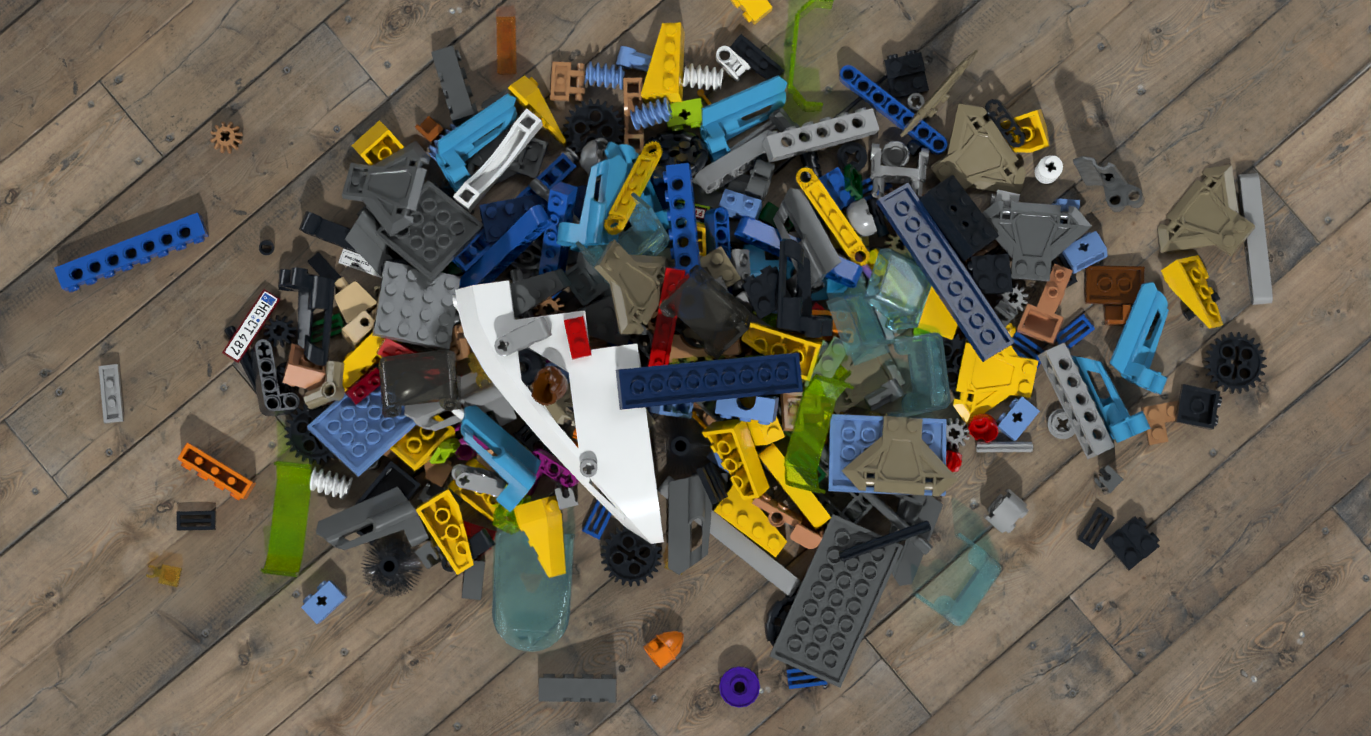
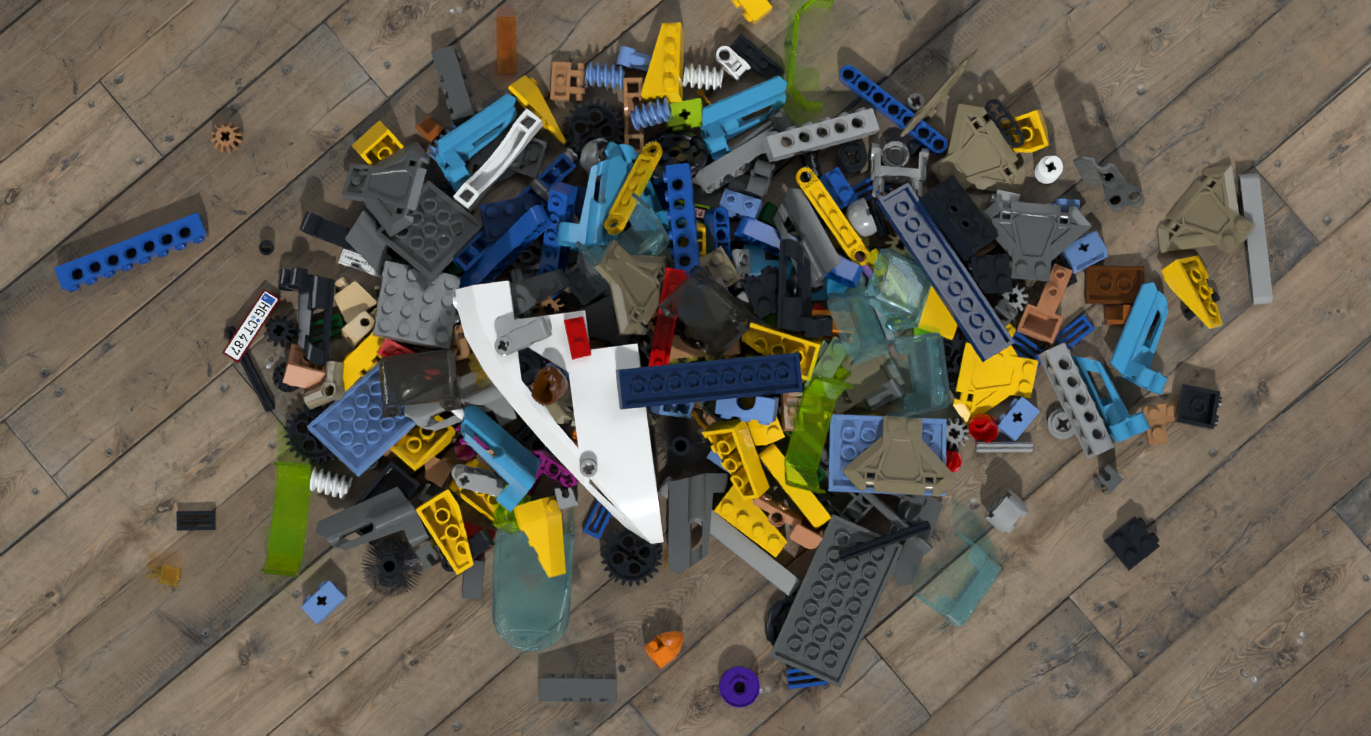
(111, 393): light grey plate -> none
(216, 471): orange brick -> none
(270, 378): black beam -> none
(322, 267): black sticker -> none
(364, 387): dark red hinge -> none
(445, 450): lime slope -> none
(712, 483): black tile -> none
(852, 183): dark green tile -> none
(906, 74): black plate -> none
(1087, 542): black tile -> none
(1252, 365): black gear -> none

